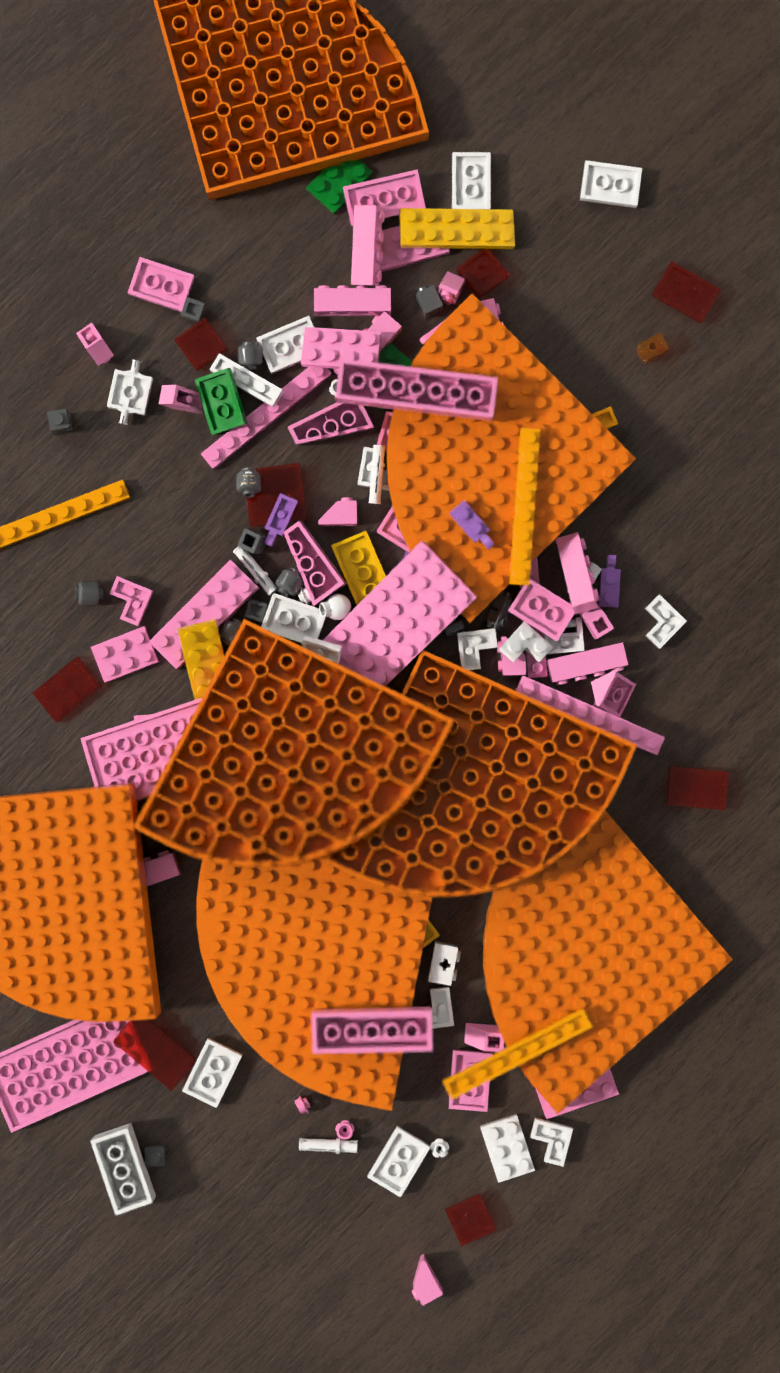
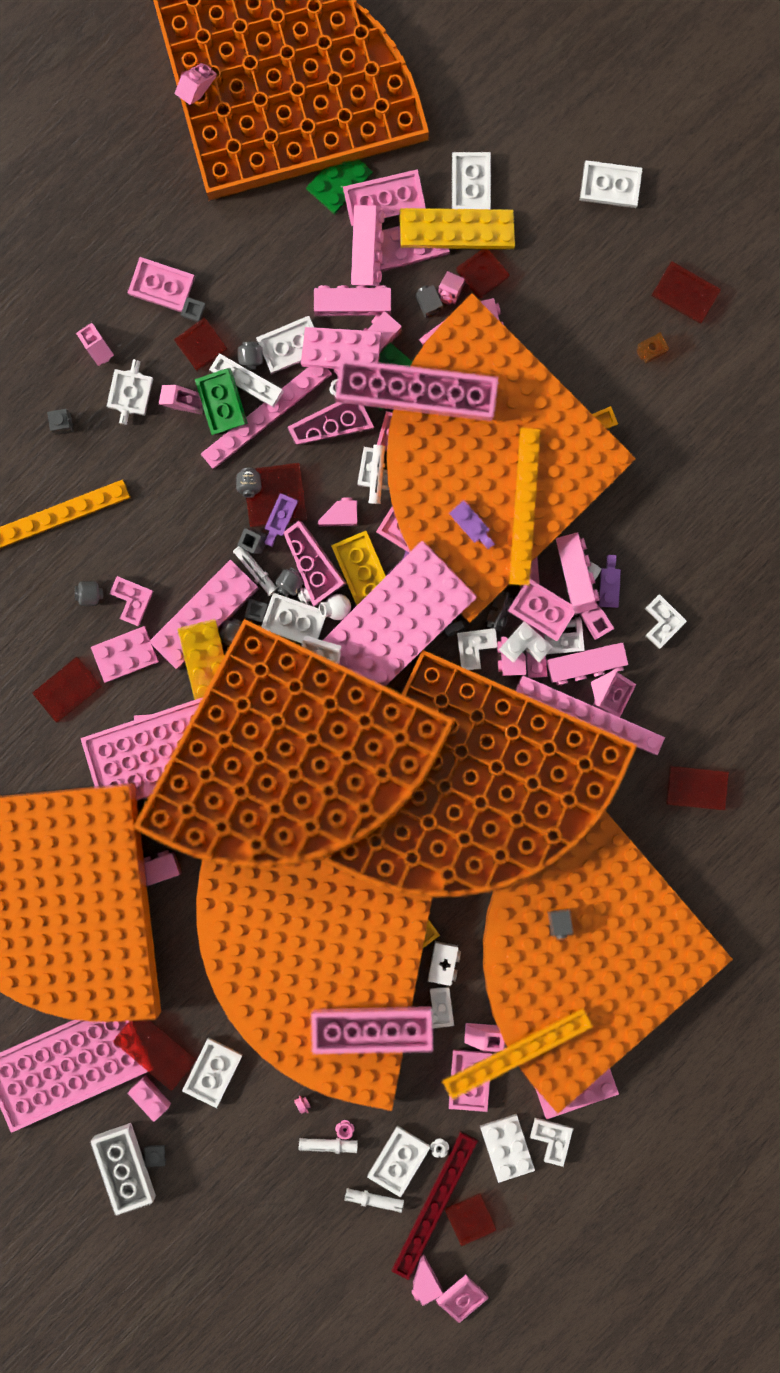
(149, 1098): none -> bright pink brick
(195, 83): none -> bright pink slope
(379, 1201): none -> white pin
(434, 1205): none -> dark red tile
(462, 1298): none -> bright pink tile
(560, 923): none -> dark grey brick

